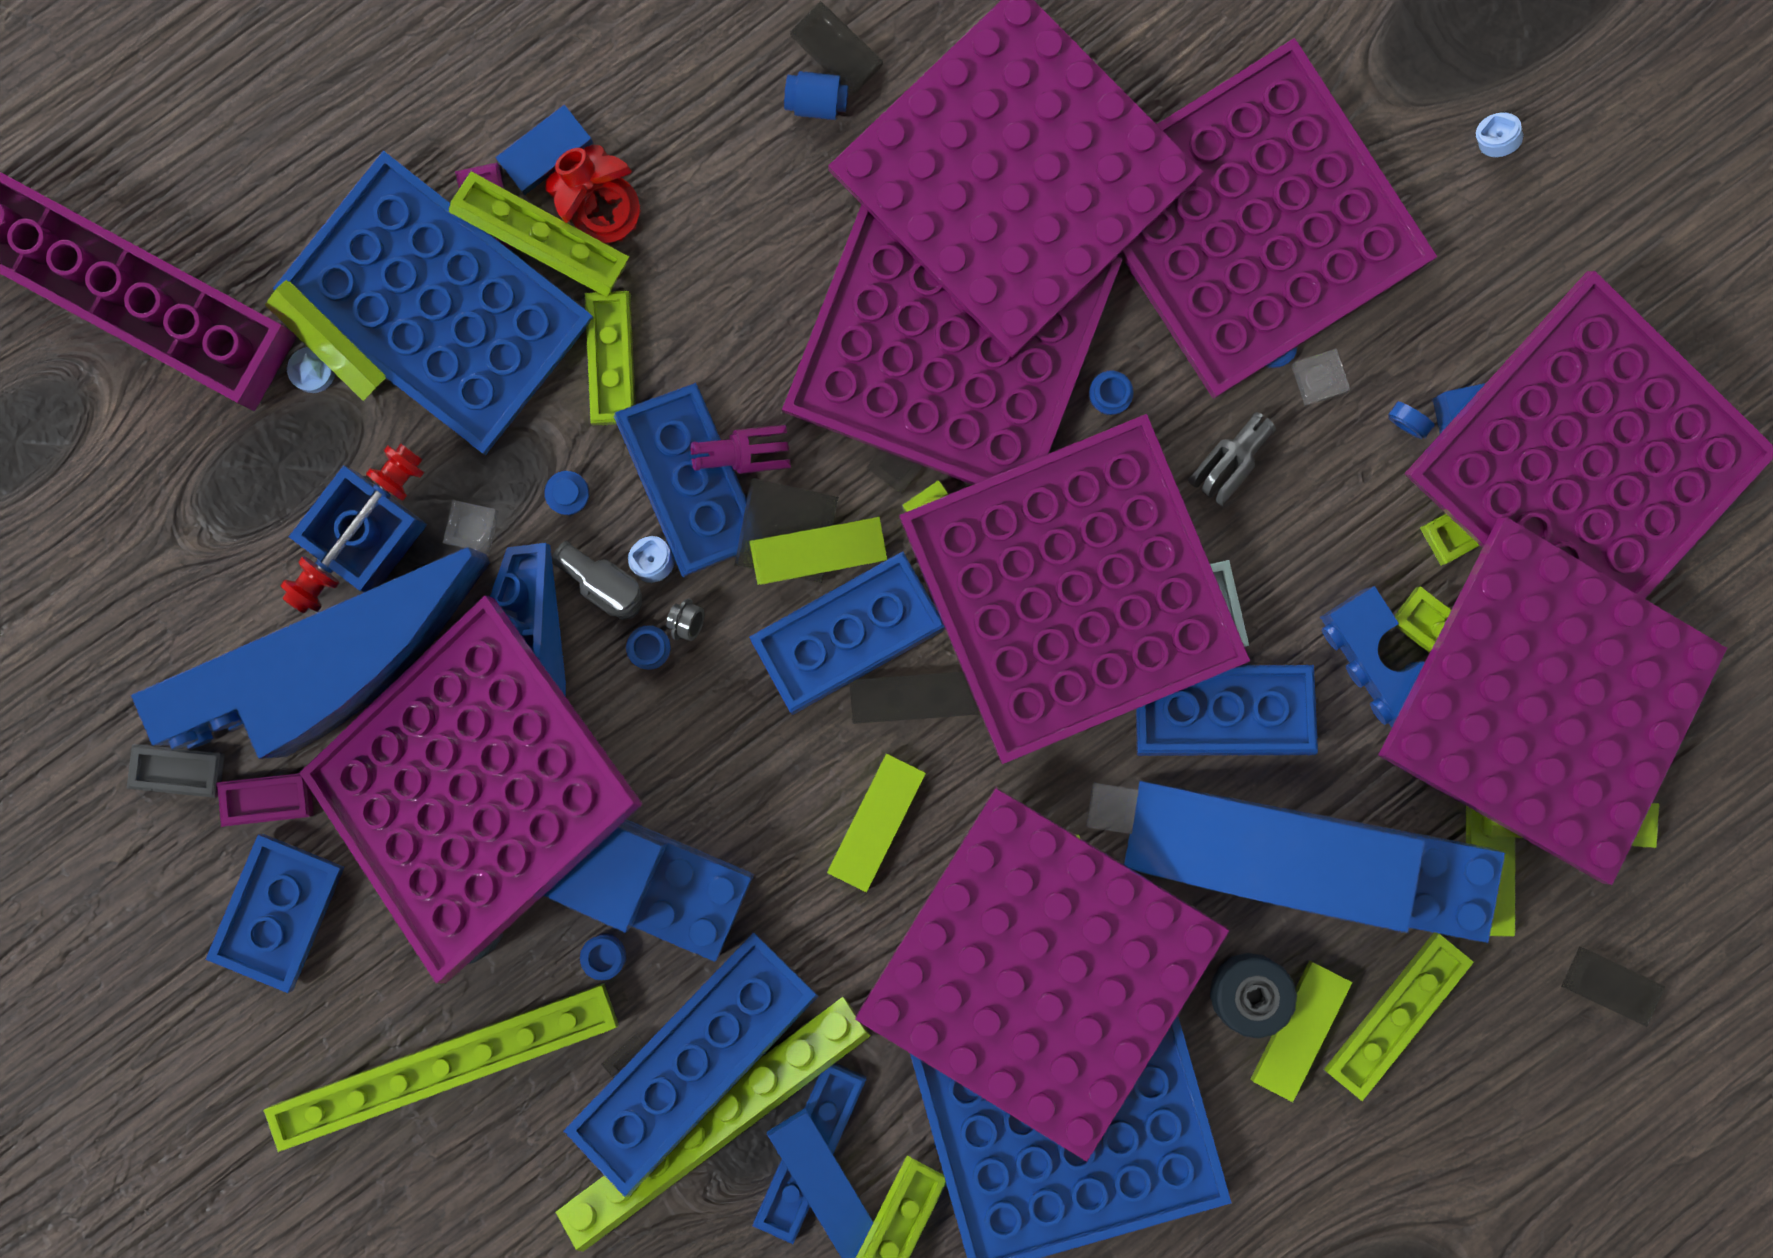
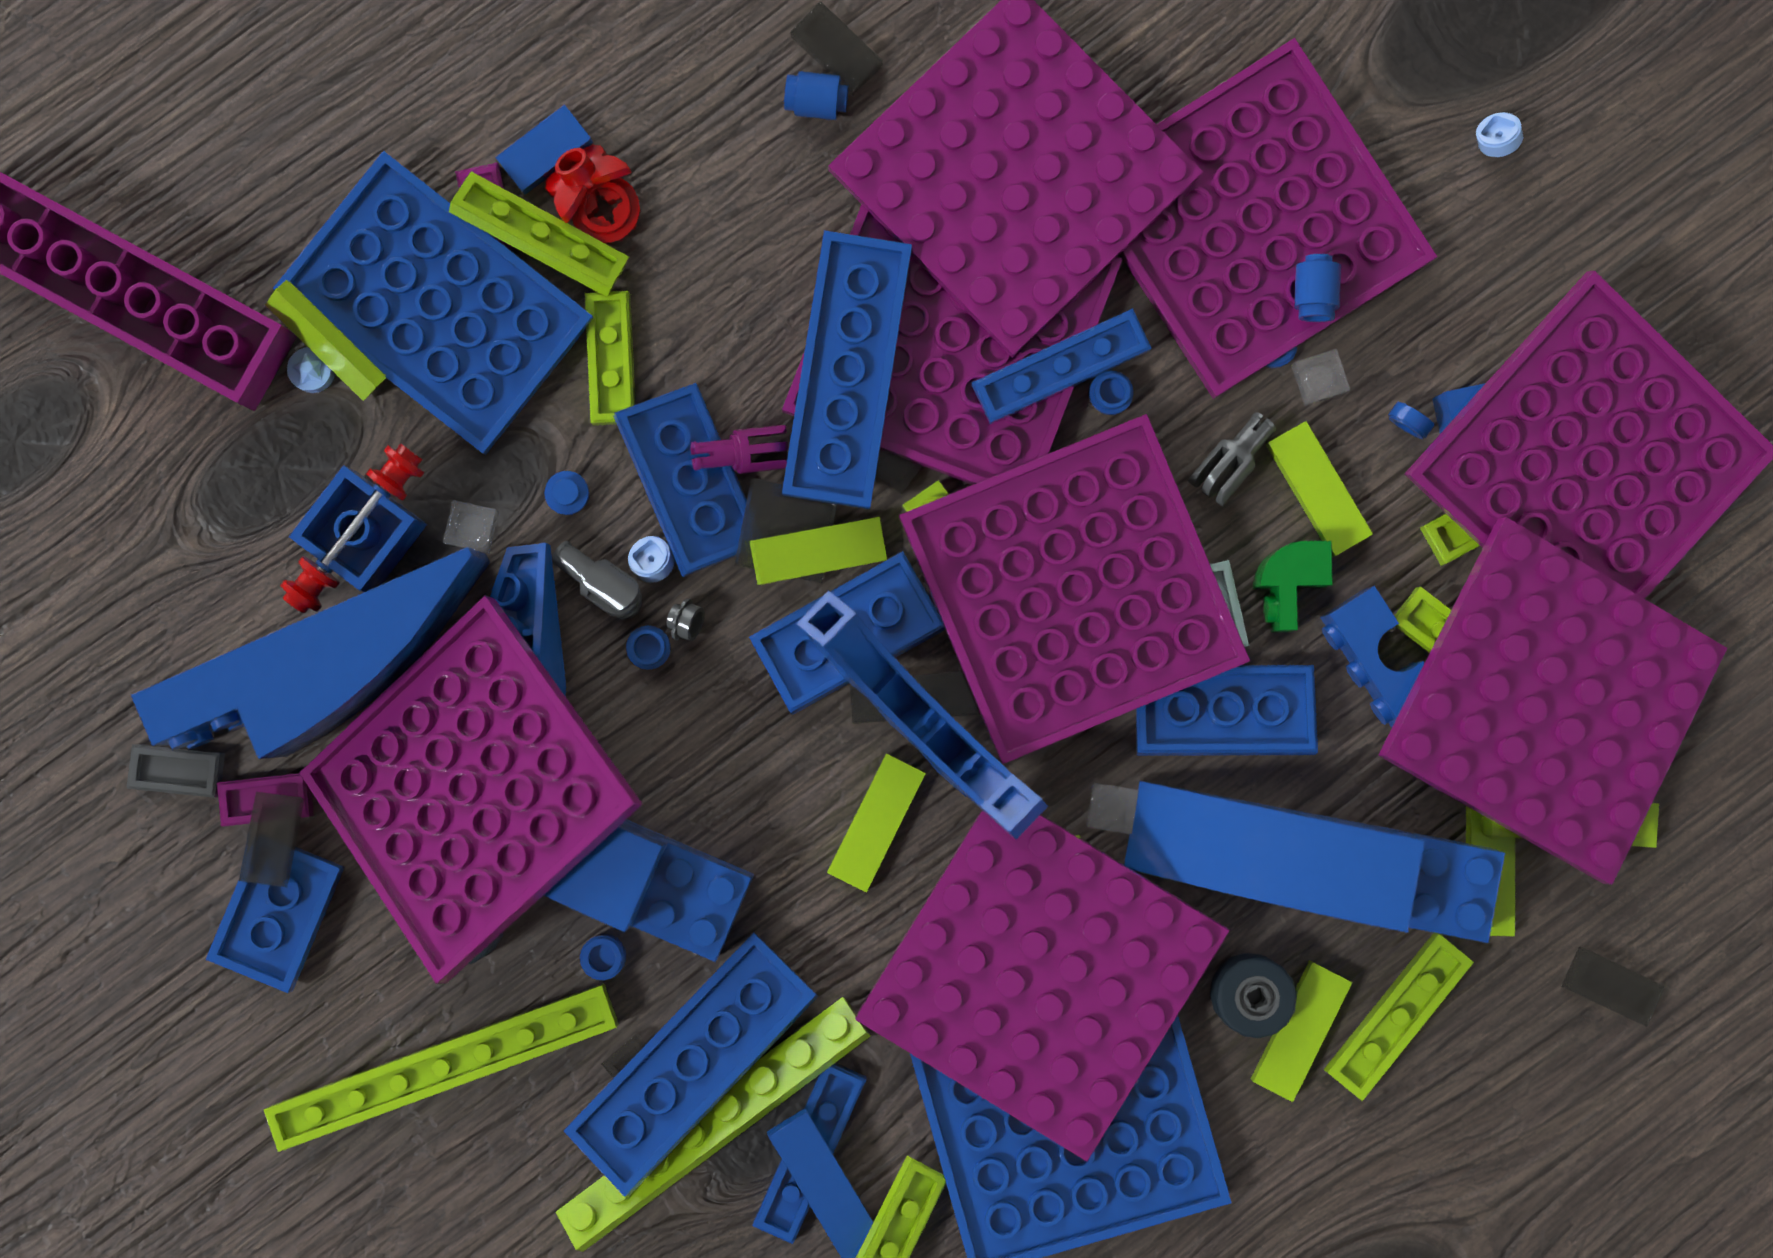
(271, 839): none -> clear smoke tile
(847, 370): none -> blue plate
(918, 716): none -> blue arch
(1061, 366): none -> blue tile
(1286, 569): none -> green brick
(1317, 288): none -> blue brick
(1319, 488): none -> lime tile

